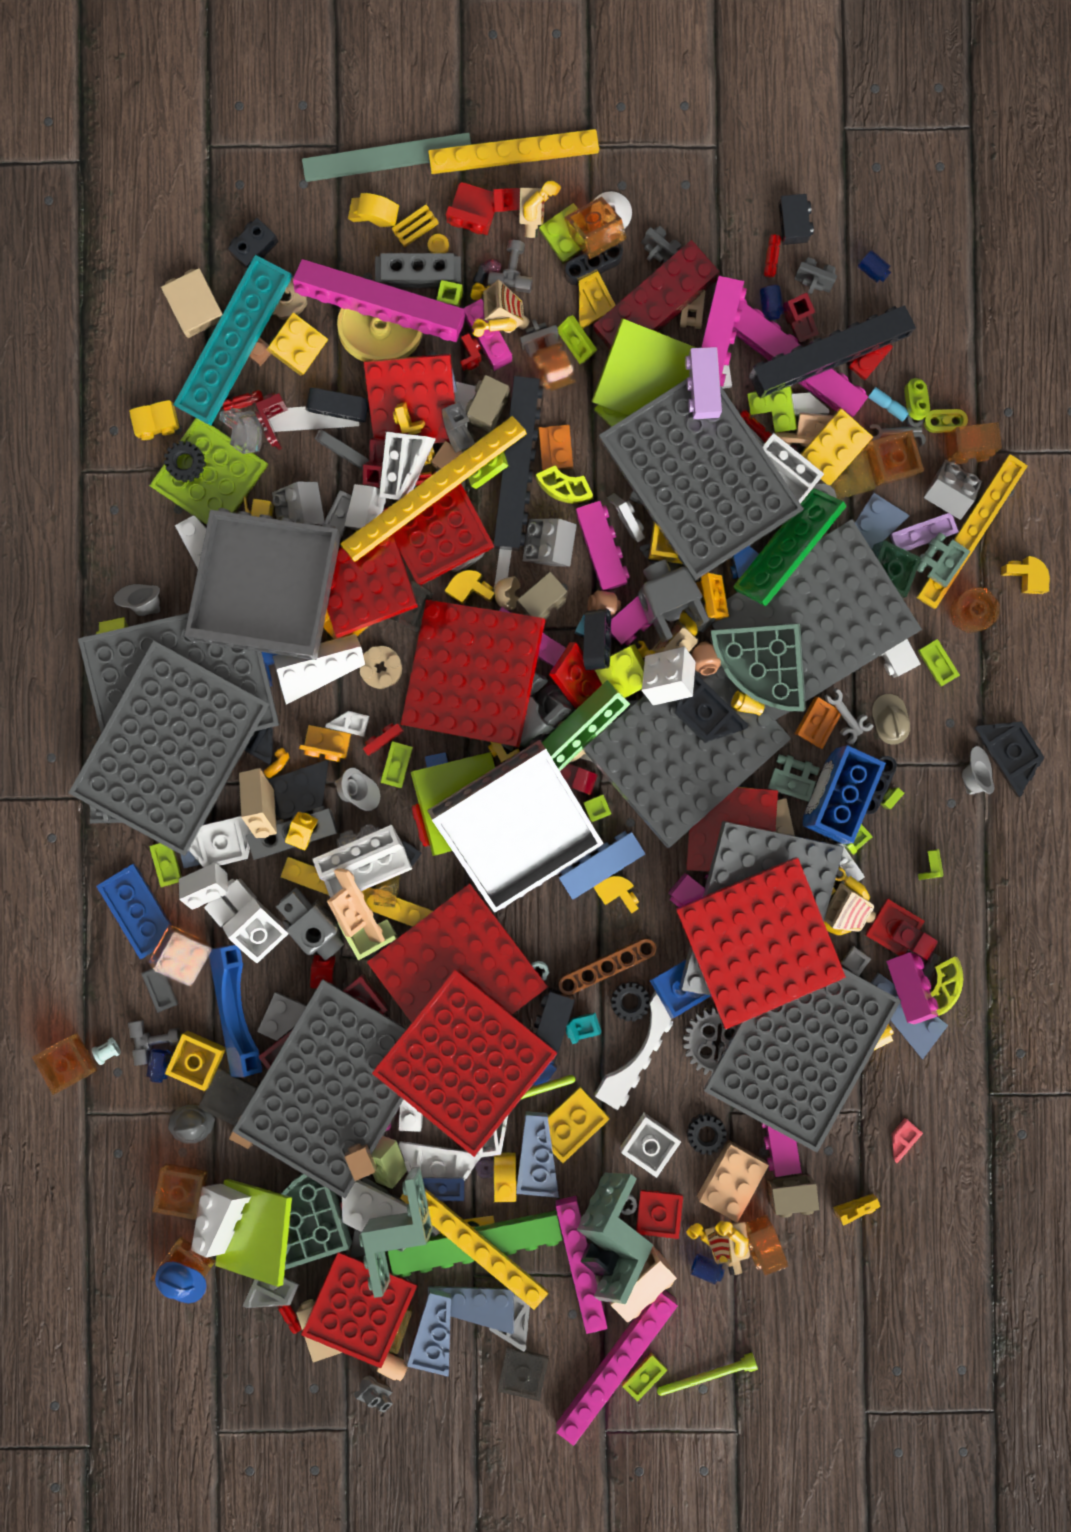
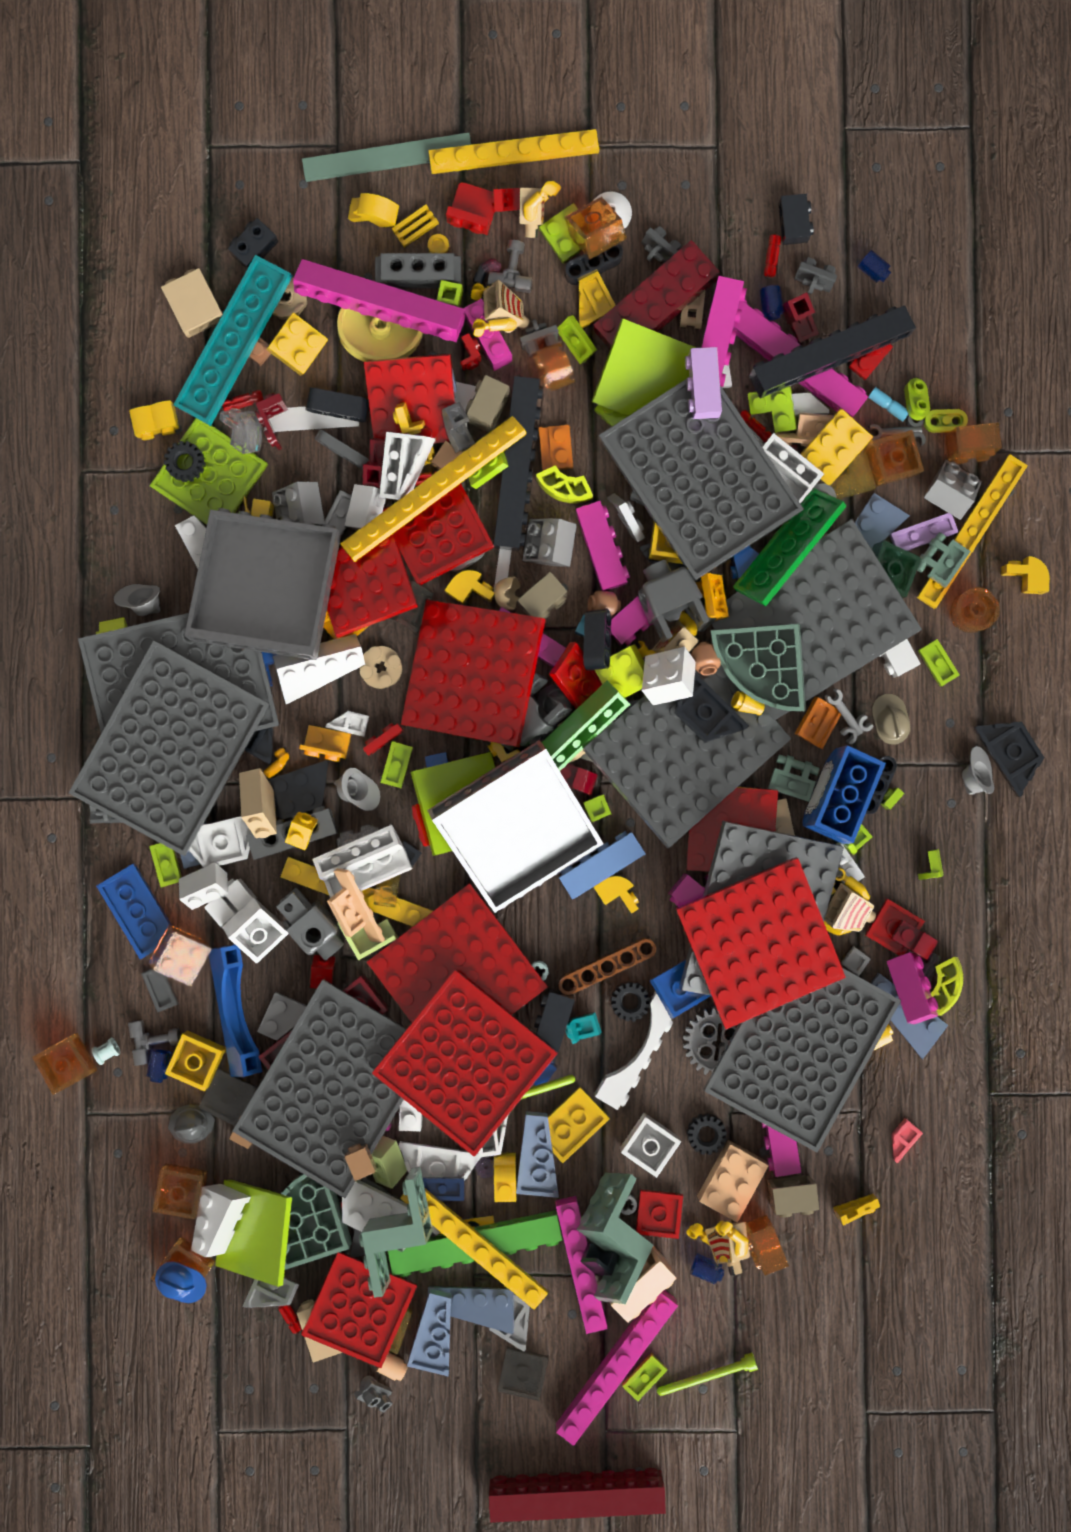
(576, 1495): none -> dark red brick

